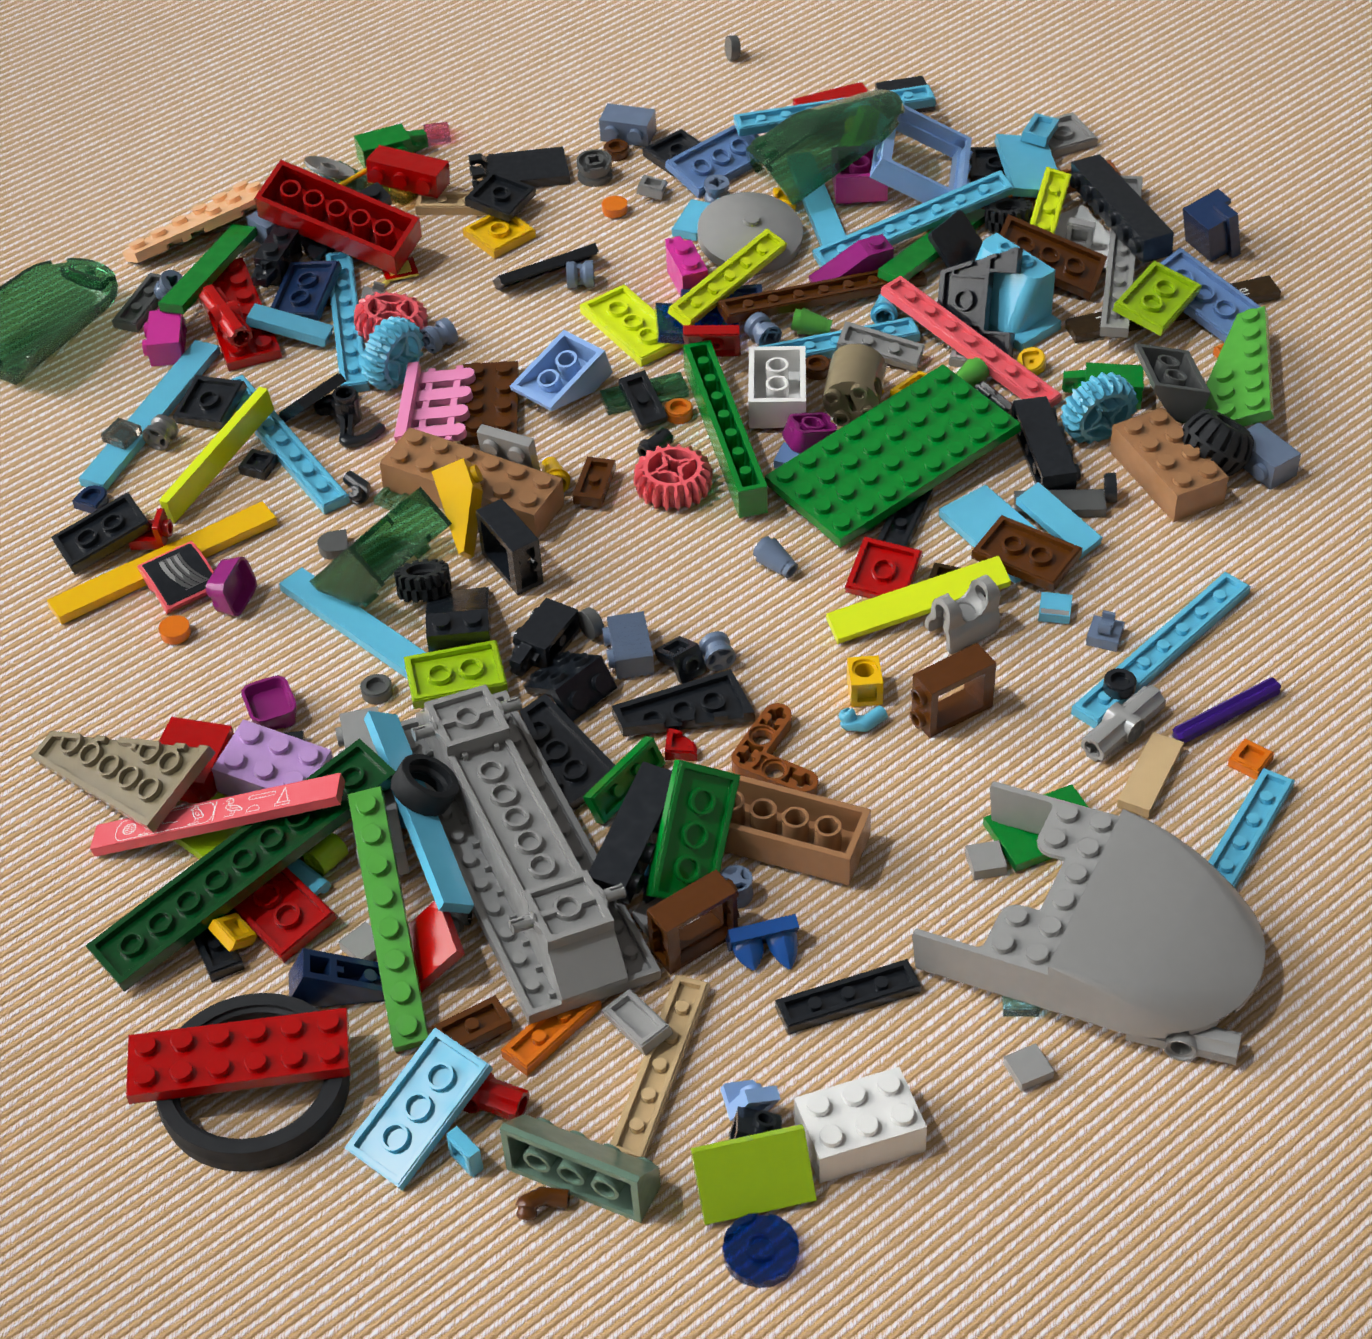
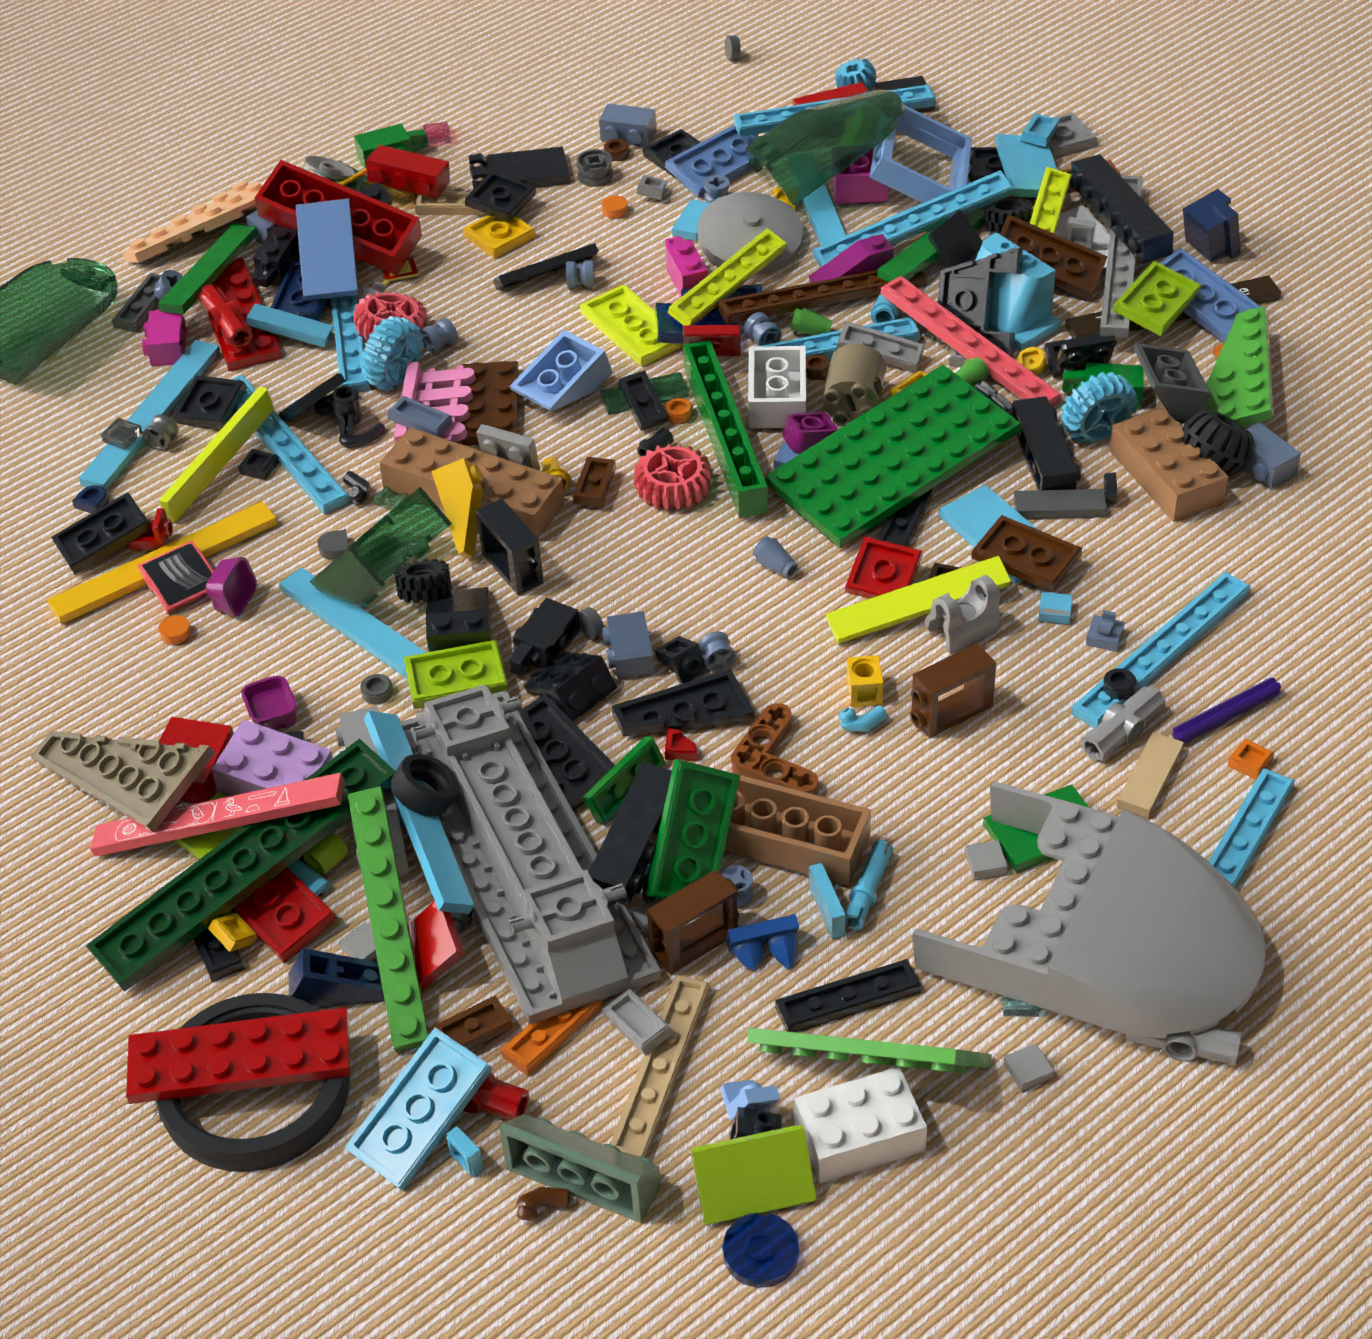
(326, 250): none -> medium blue tile
(419, 416): none -> sand blue tile
(827, 901): none -> medium azure tile
(856, 72): none -> medium azure gear
(864, 894): none -> medium azure pin
(872, 1051): none -> bright green wing
(1057, 518): medium azure tile -> none
(1075, 352): none -> black bracket

